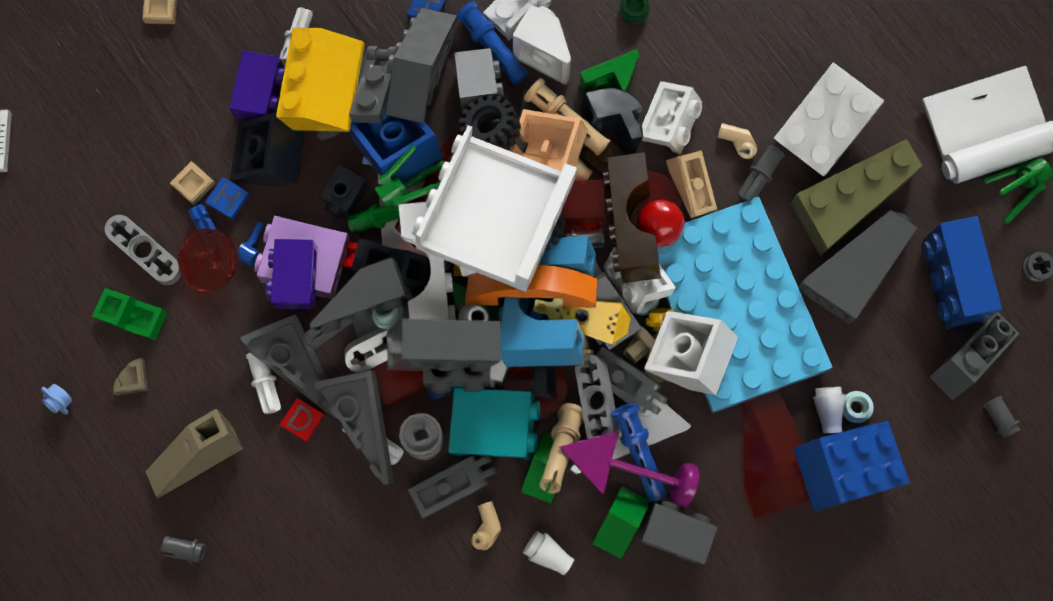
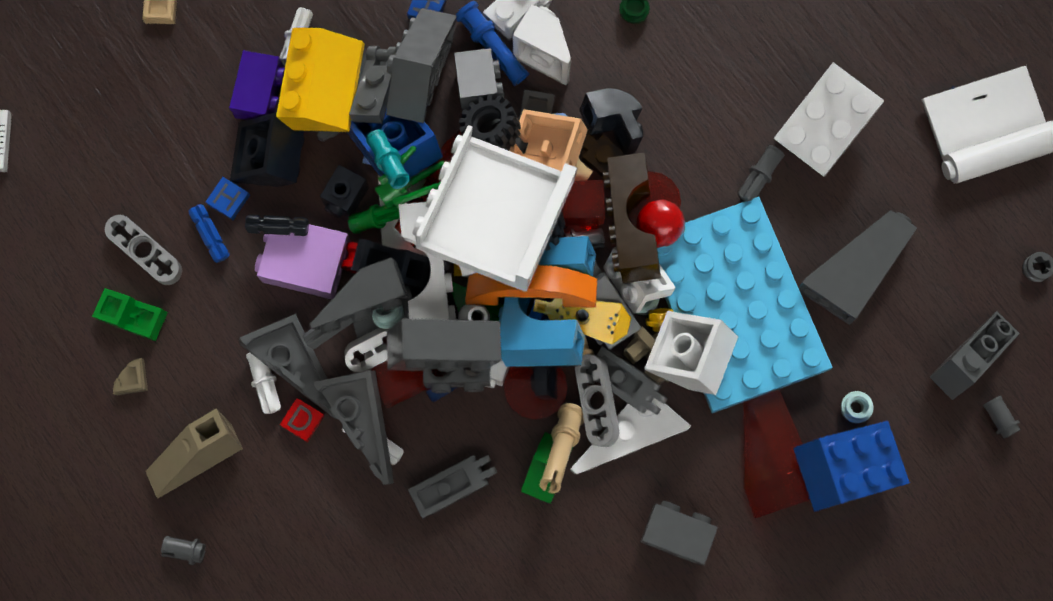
(56, 399): light blue plate -> none
(192, 183): tan tile -> none
(207, 259): clear red tile -> none
(246, 251): blue hand -> none
(277, 225): none -> black axle
(293, 274): dark purple brick -> none
(387, 159): none -> teal pin
(421, 436): light grey wheel -> none
(489, 528): tan arm -> none
(494, 423): teal panel -> none
(547, 553): white cone -> none
(555, 104): tan pin -> none
(595, 457): magenta piece -> none
(617, 70): green slope -> none
(621, 522): green slope -> none
(635, 438): blue pin -> none
(671, 116): white bracket -> none
(693, 183): tan slope -> none
(741, 139): tan arm -> none
(830, 406): white cone -> none
(847, 198): olive wedge -> none
(961, 273): blue brick -> none
(1031, 175): green plant -> none

